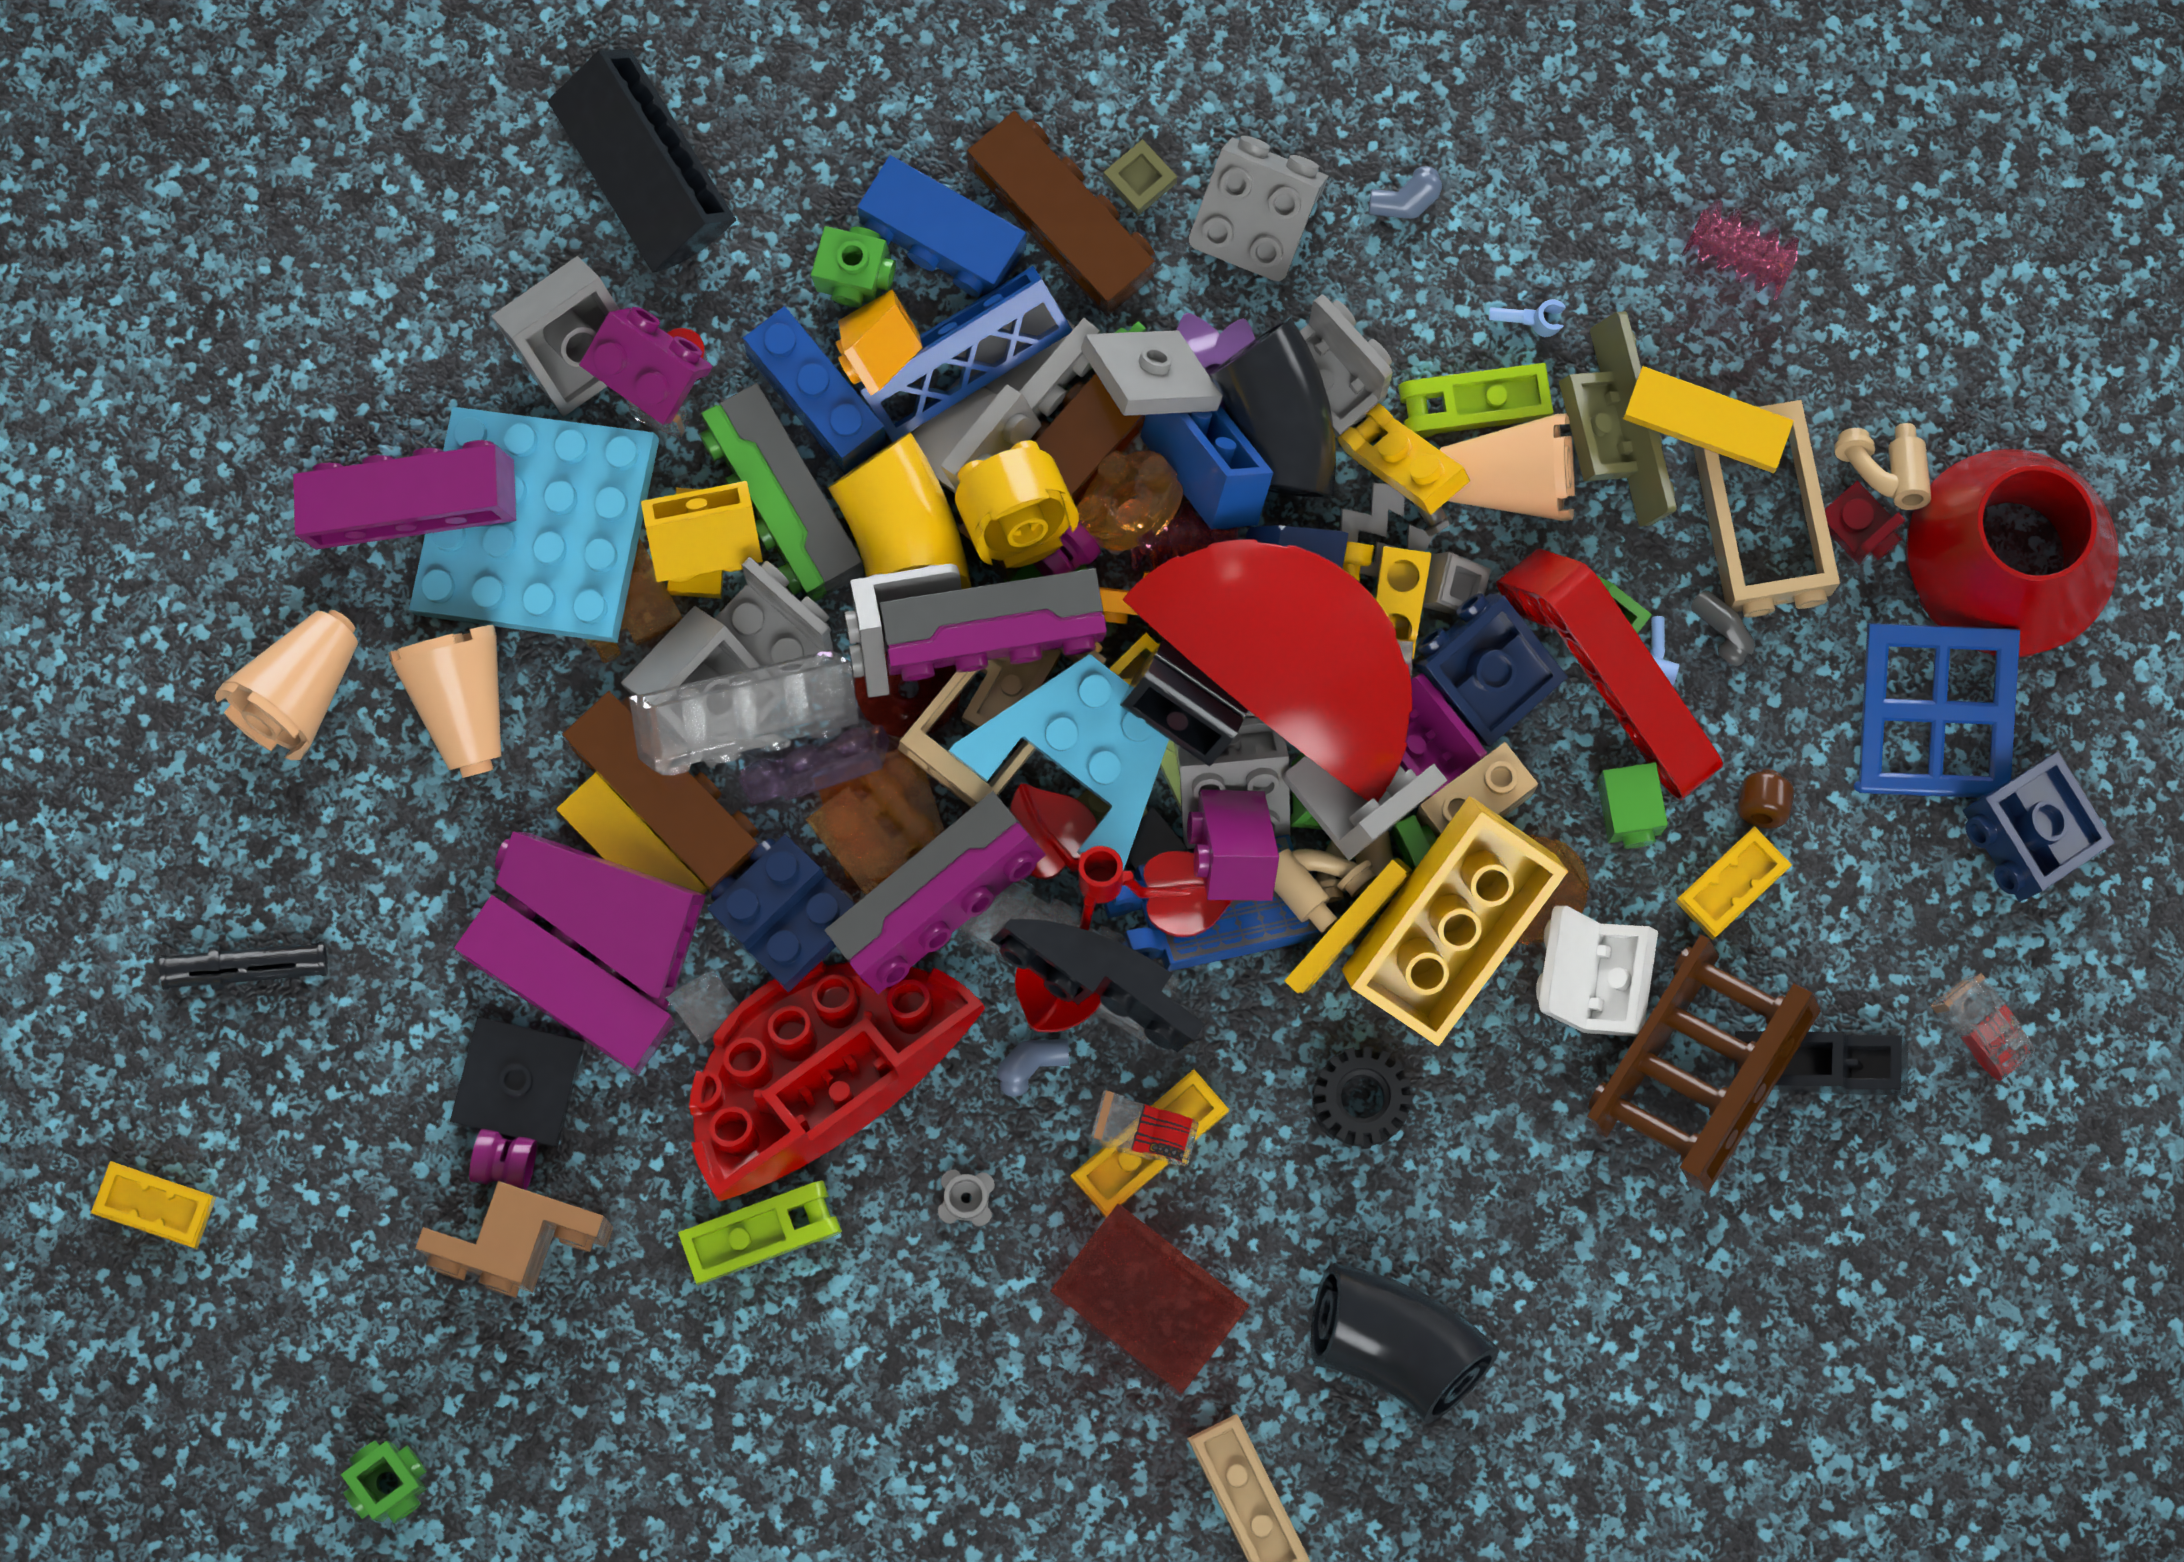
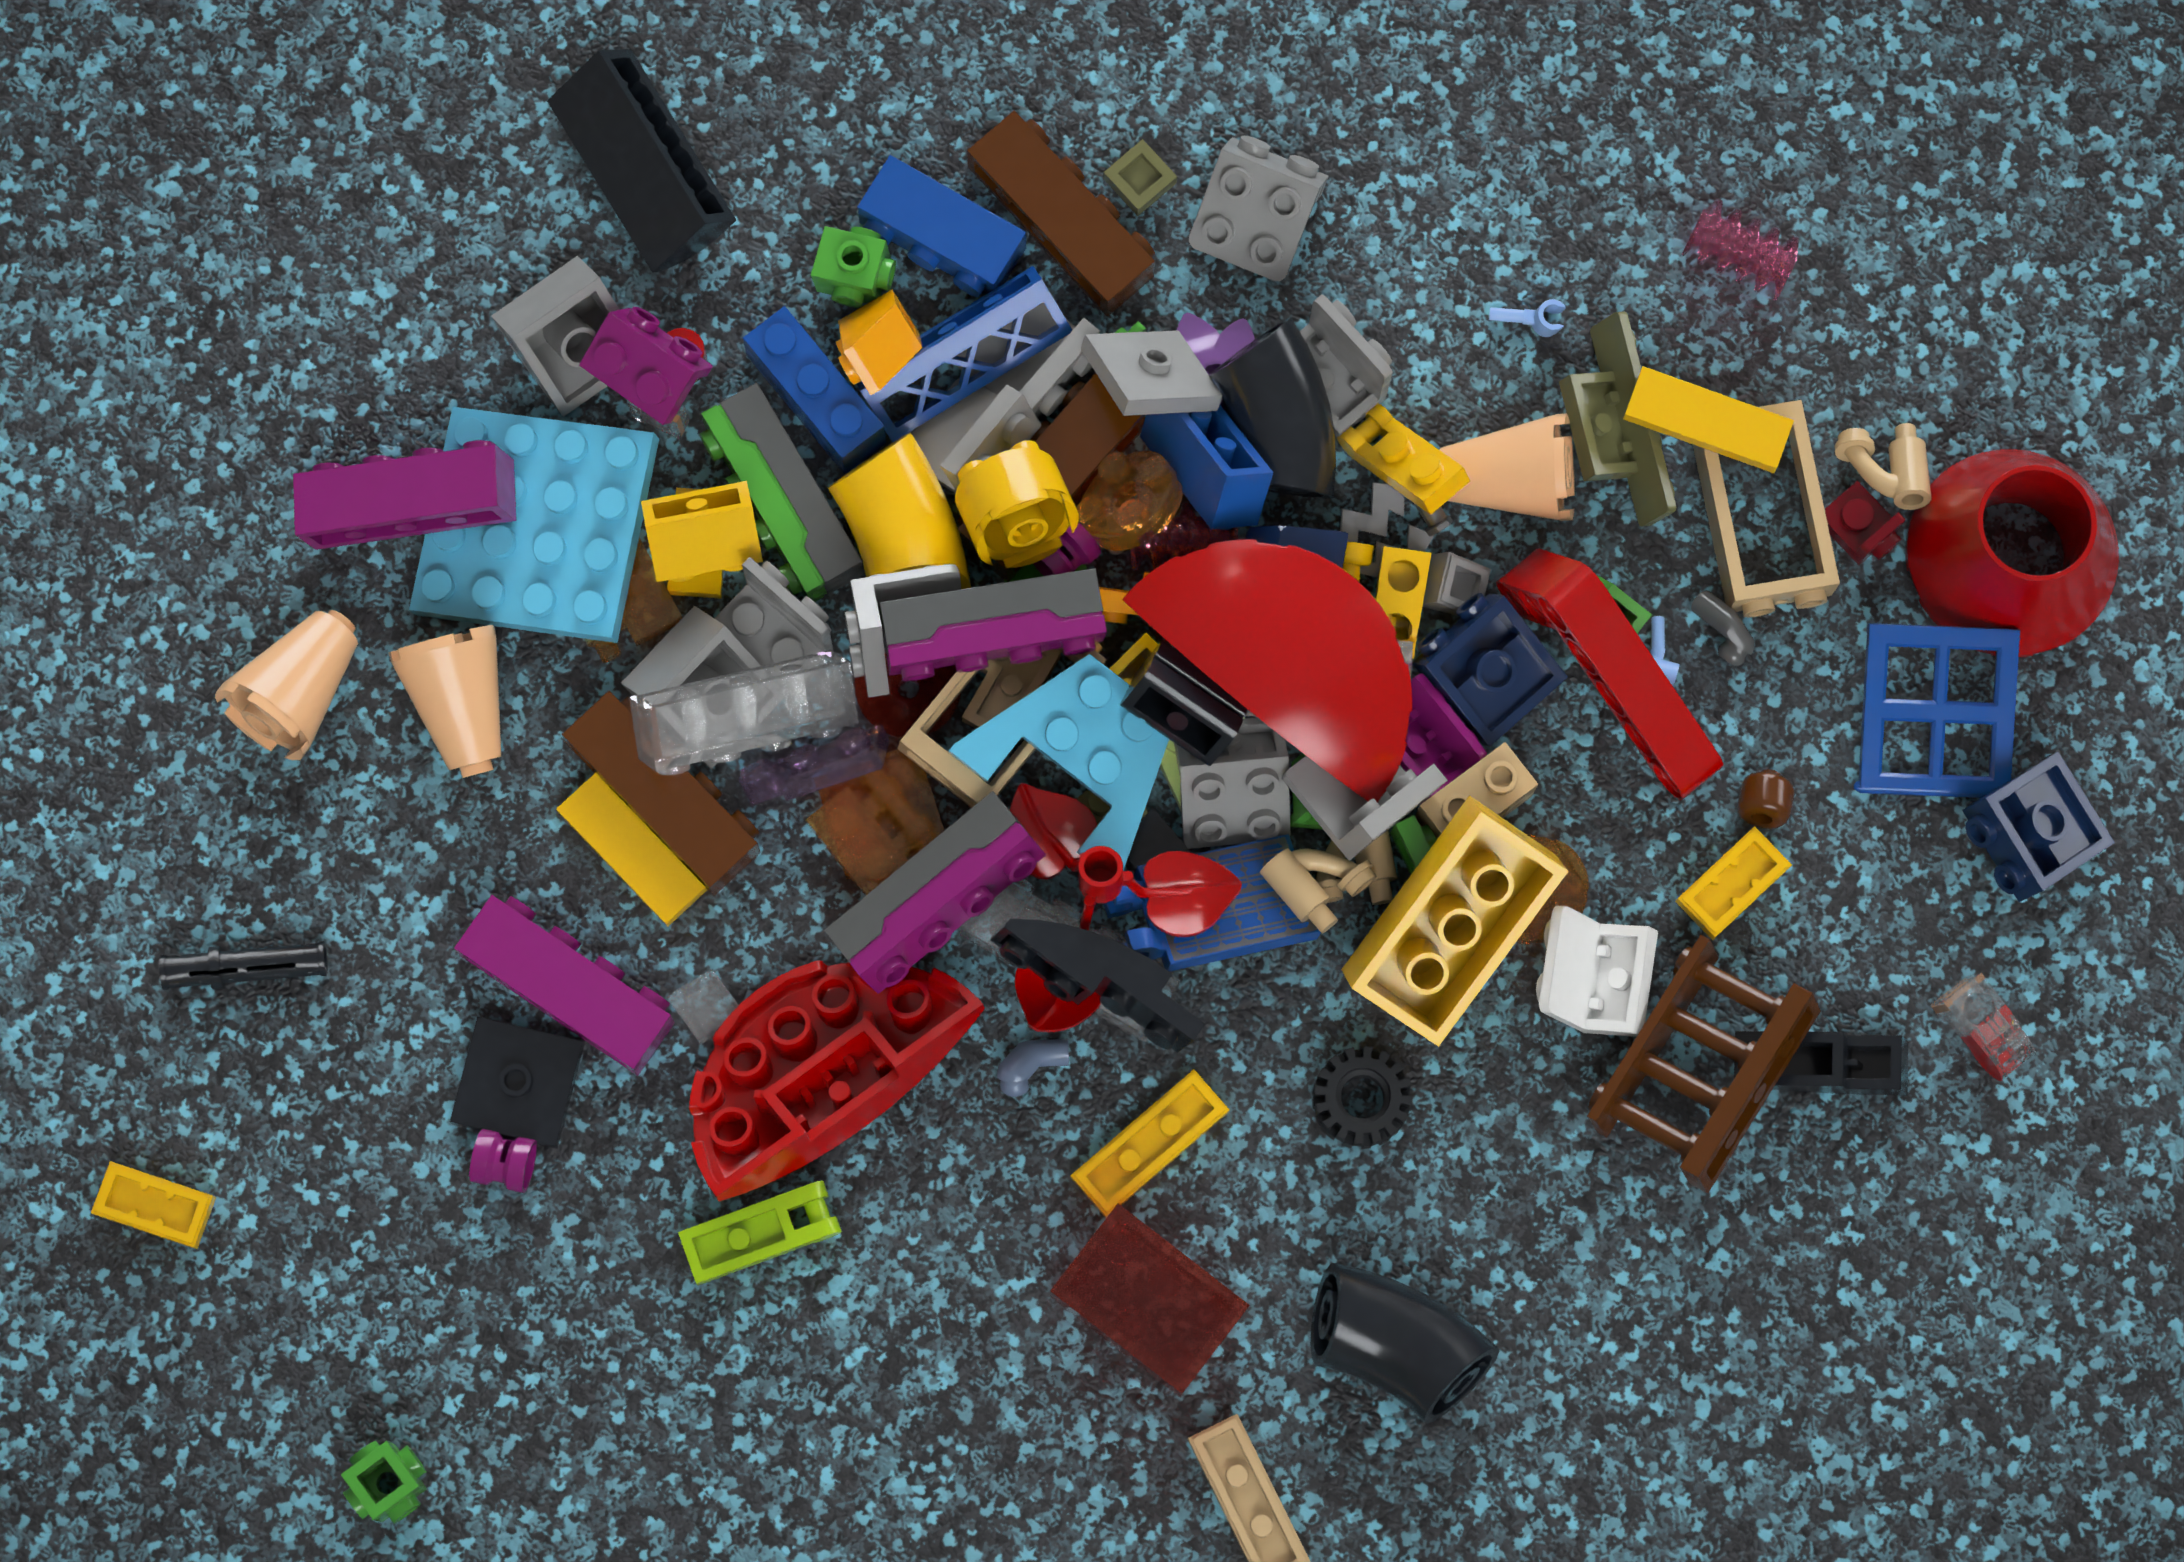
(514, 1240): medium nougat bracket -> none
(612, 911): magenta slope -> none
(780, 910): dark blue plate -> none
(979, 1189): light grey plate -> none
(1143, 1130): leg -> none
(1234, 845): magenta brick -> none
(1349, 926): yellow tile -> none
(1411, 199): sand blue arm -> none
(1477, 399): lime plate -> none
(1632, 805): bright green brick -> none

